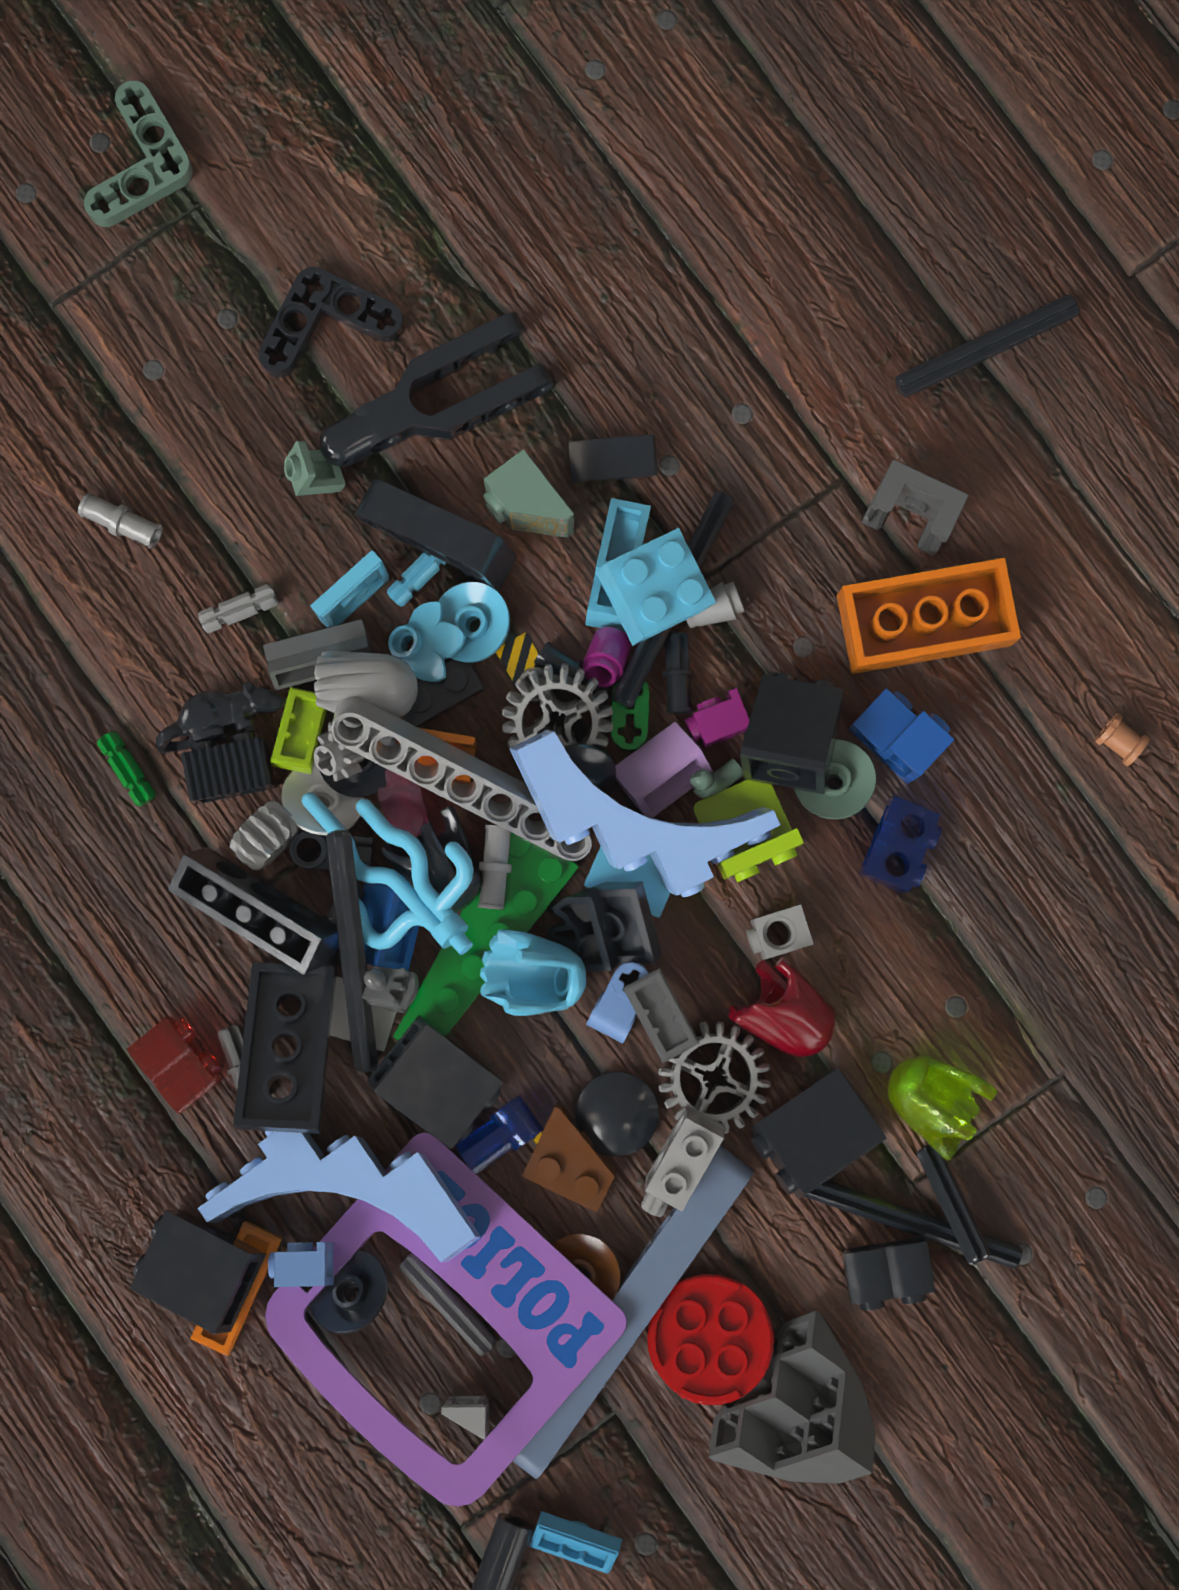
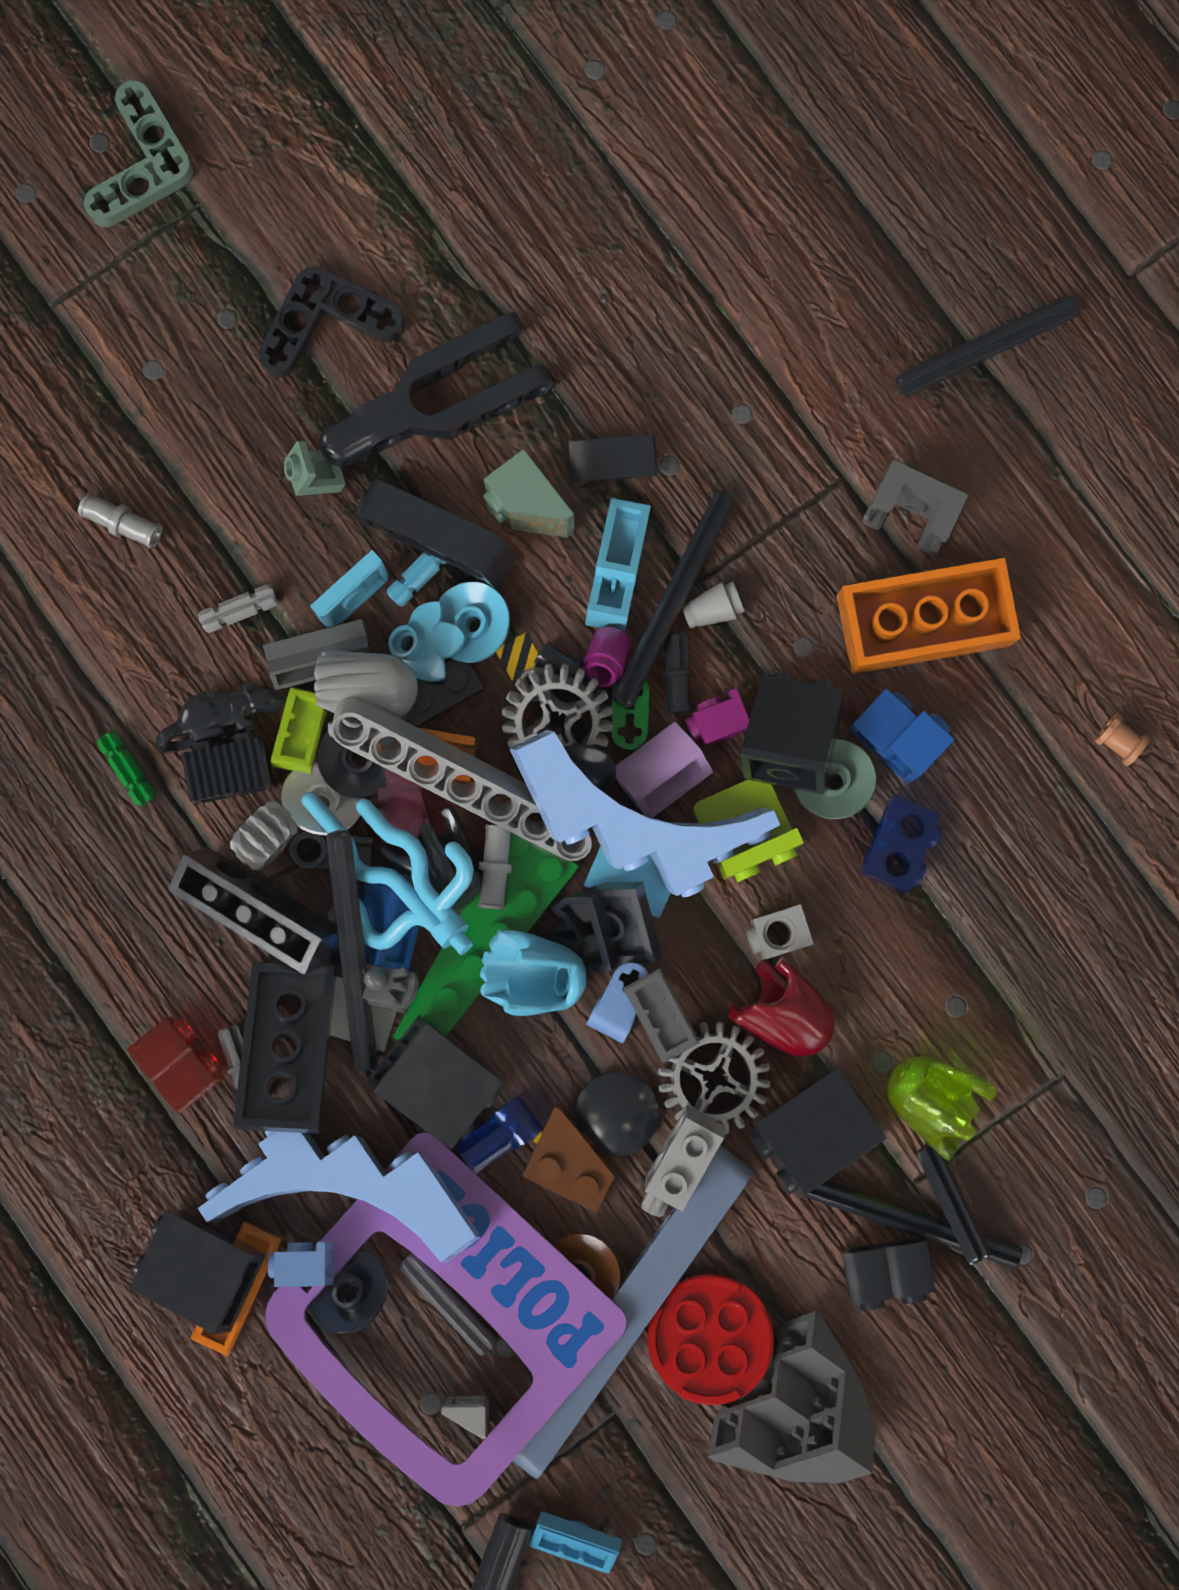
(335, 759): light grey gear -> none
(655, 586): medium azure piece -> none
(709, 784): sand green arm -> none

